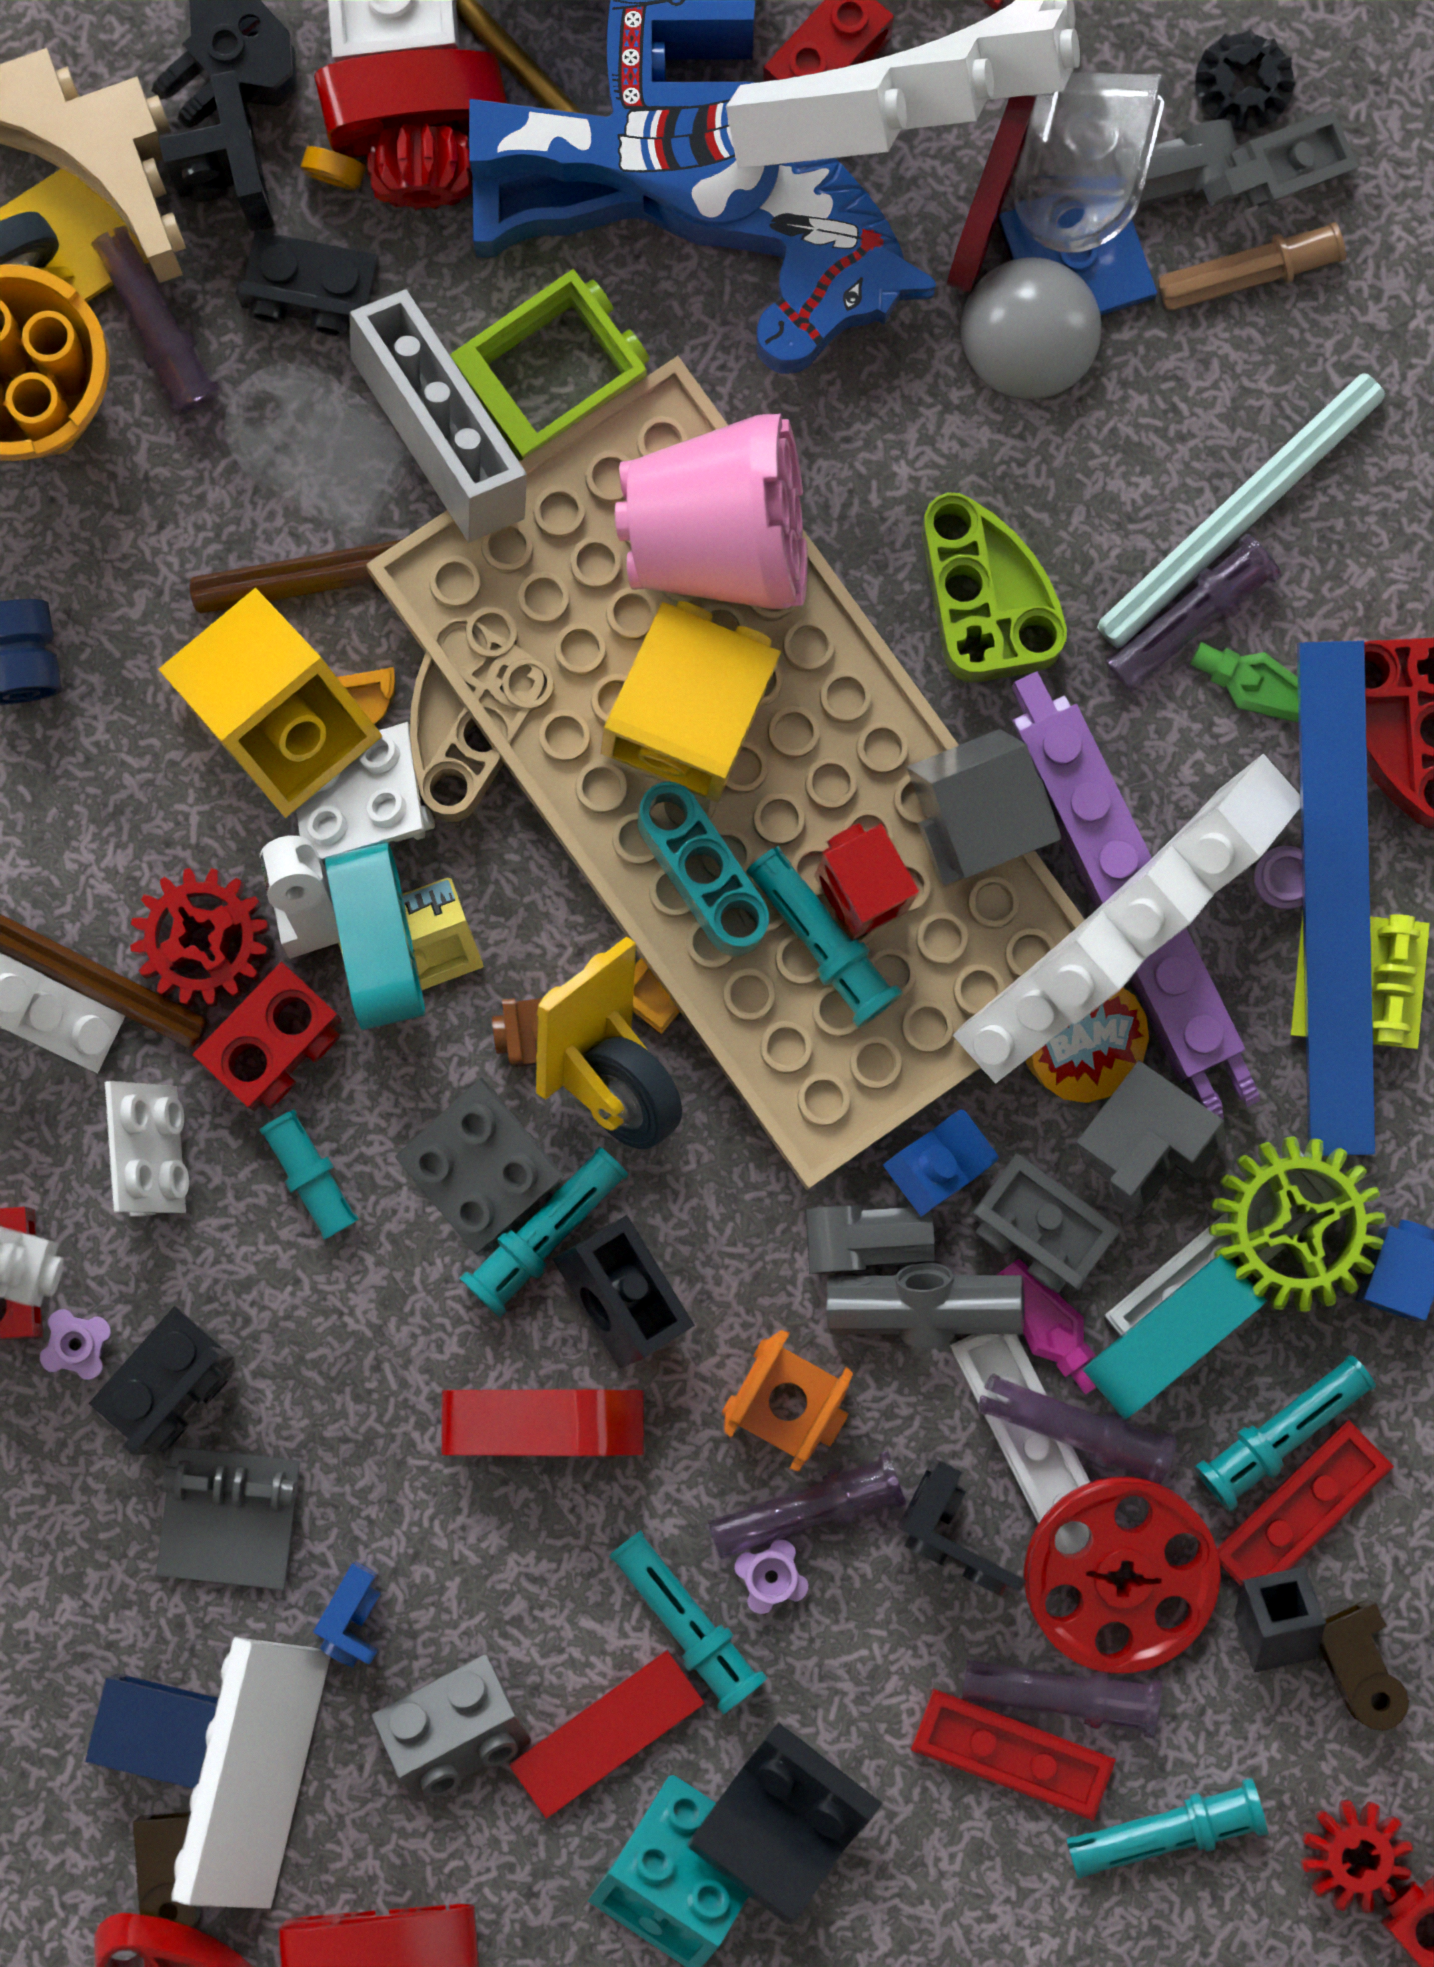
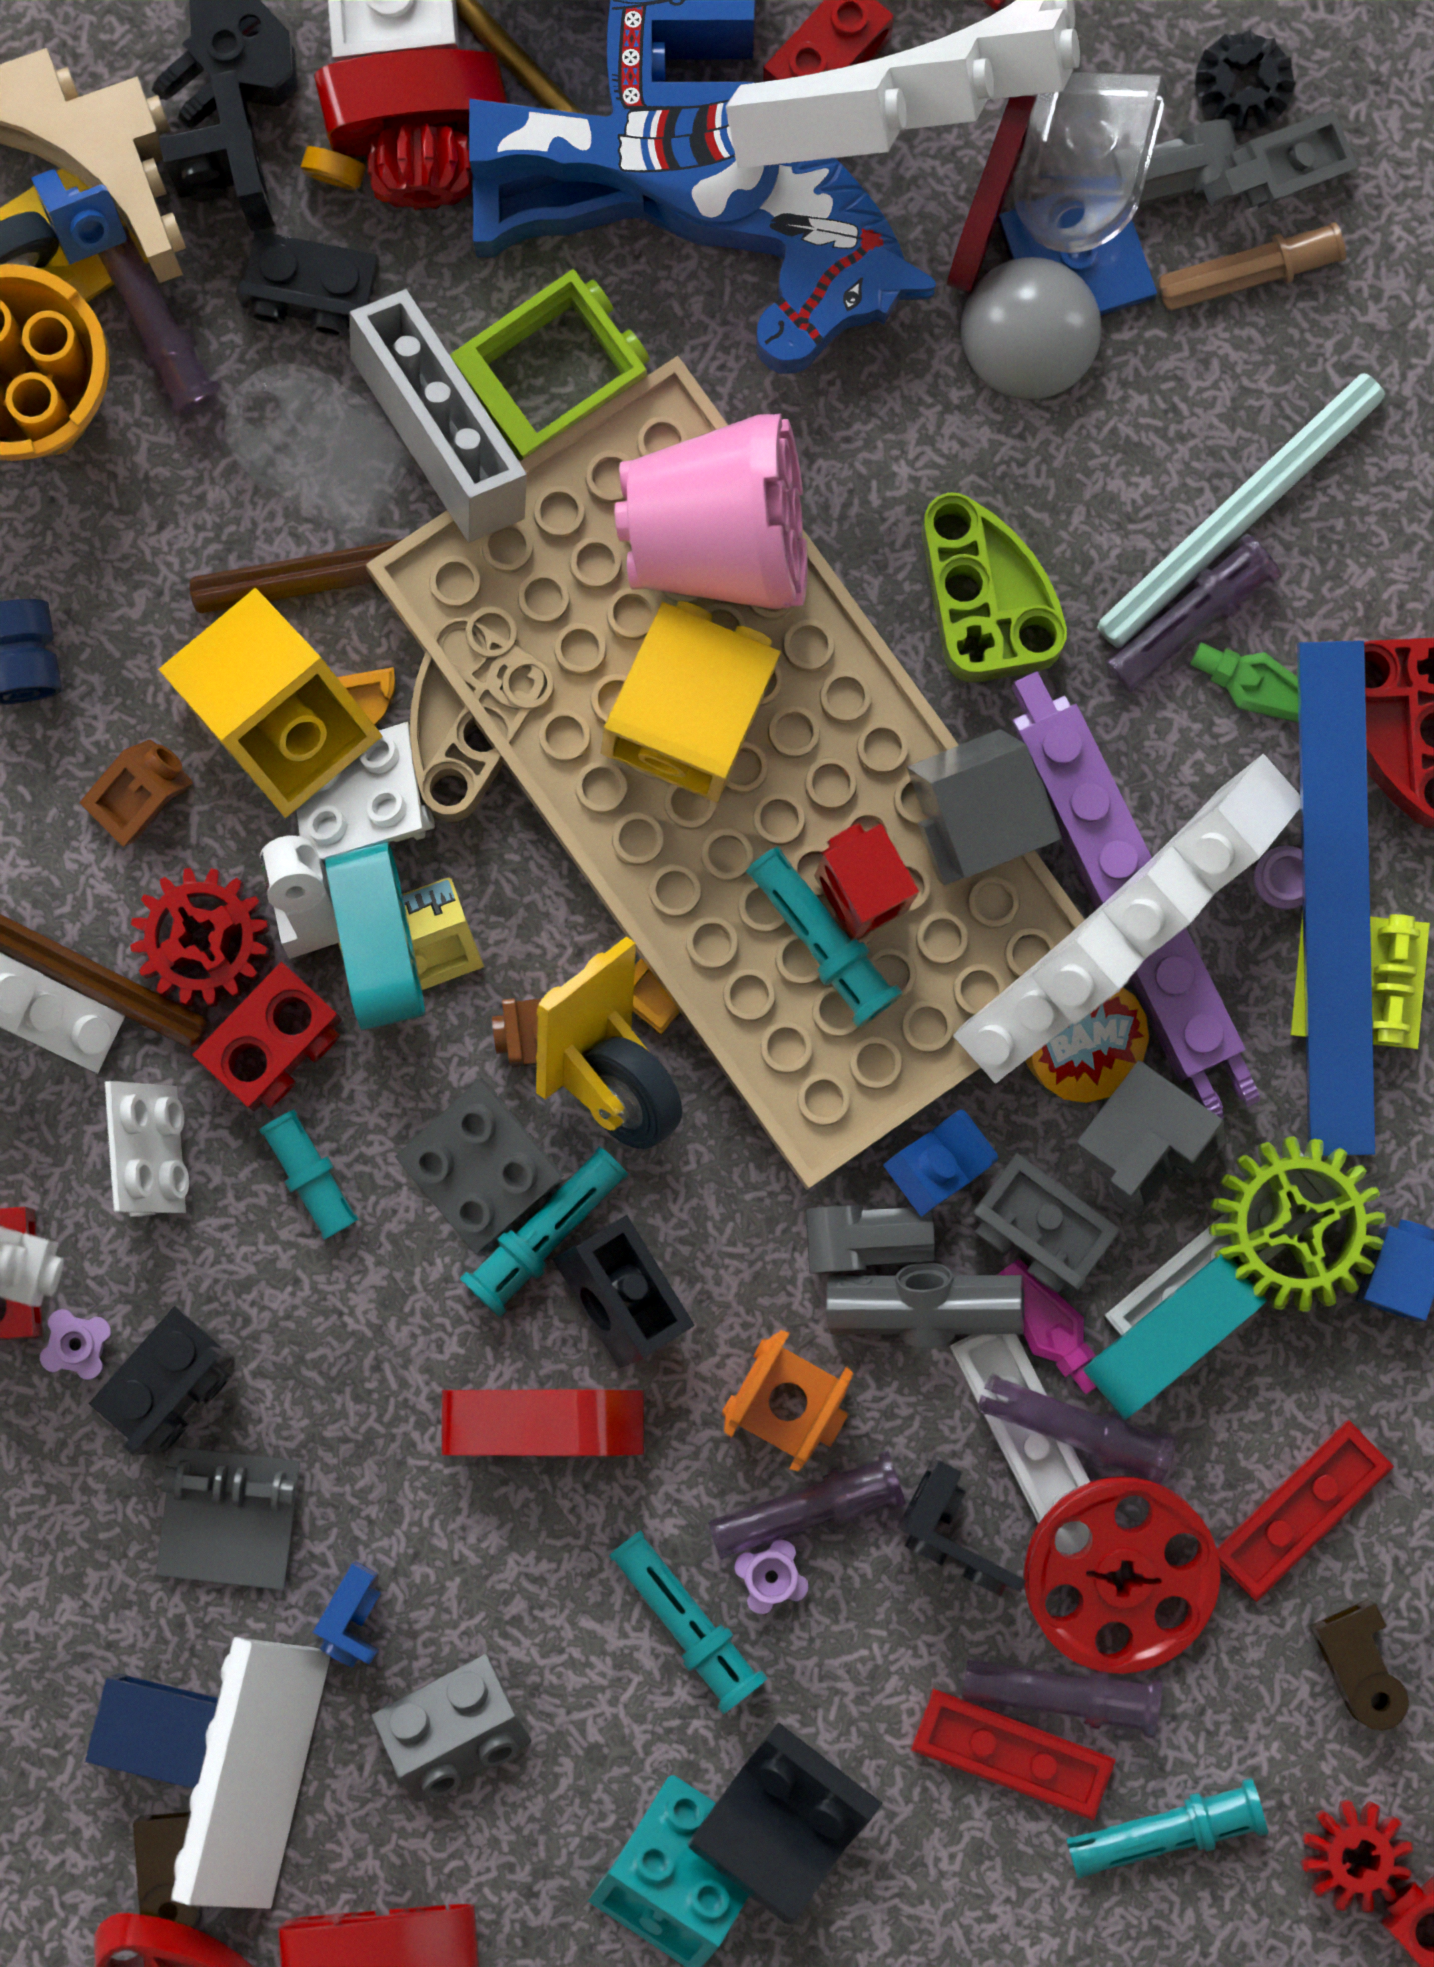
(81, 220): none -> blue bracket
(136, 790): none -> dark orange bracket
(606, 1733): red tile -> none
(696, 838): teal beam -> none
(1262, 1449): teal pin -> none
(1279, 1619): black brick -> none

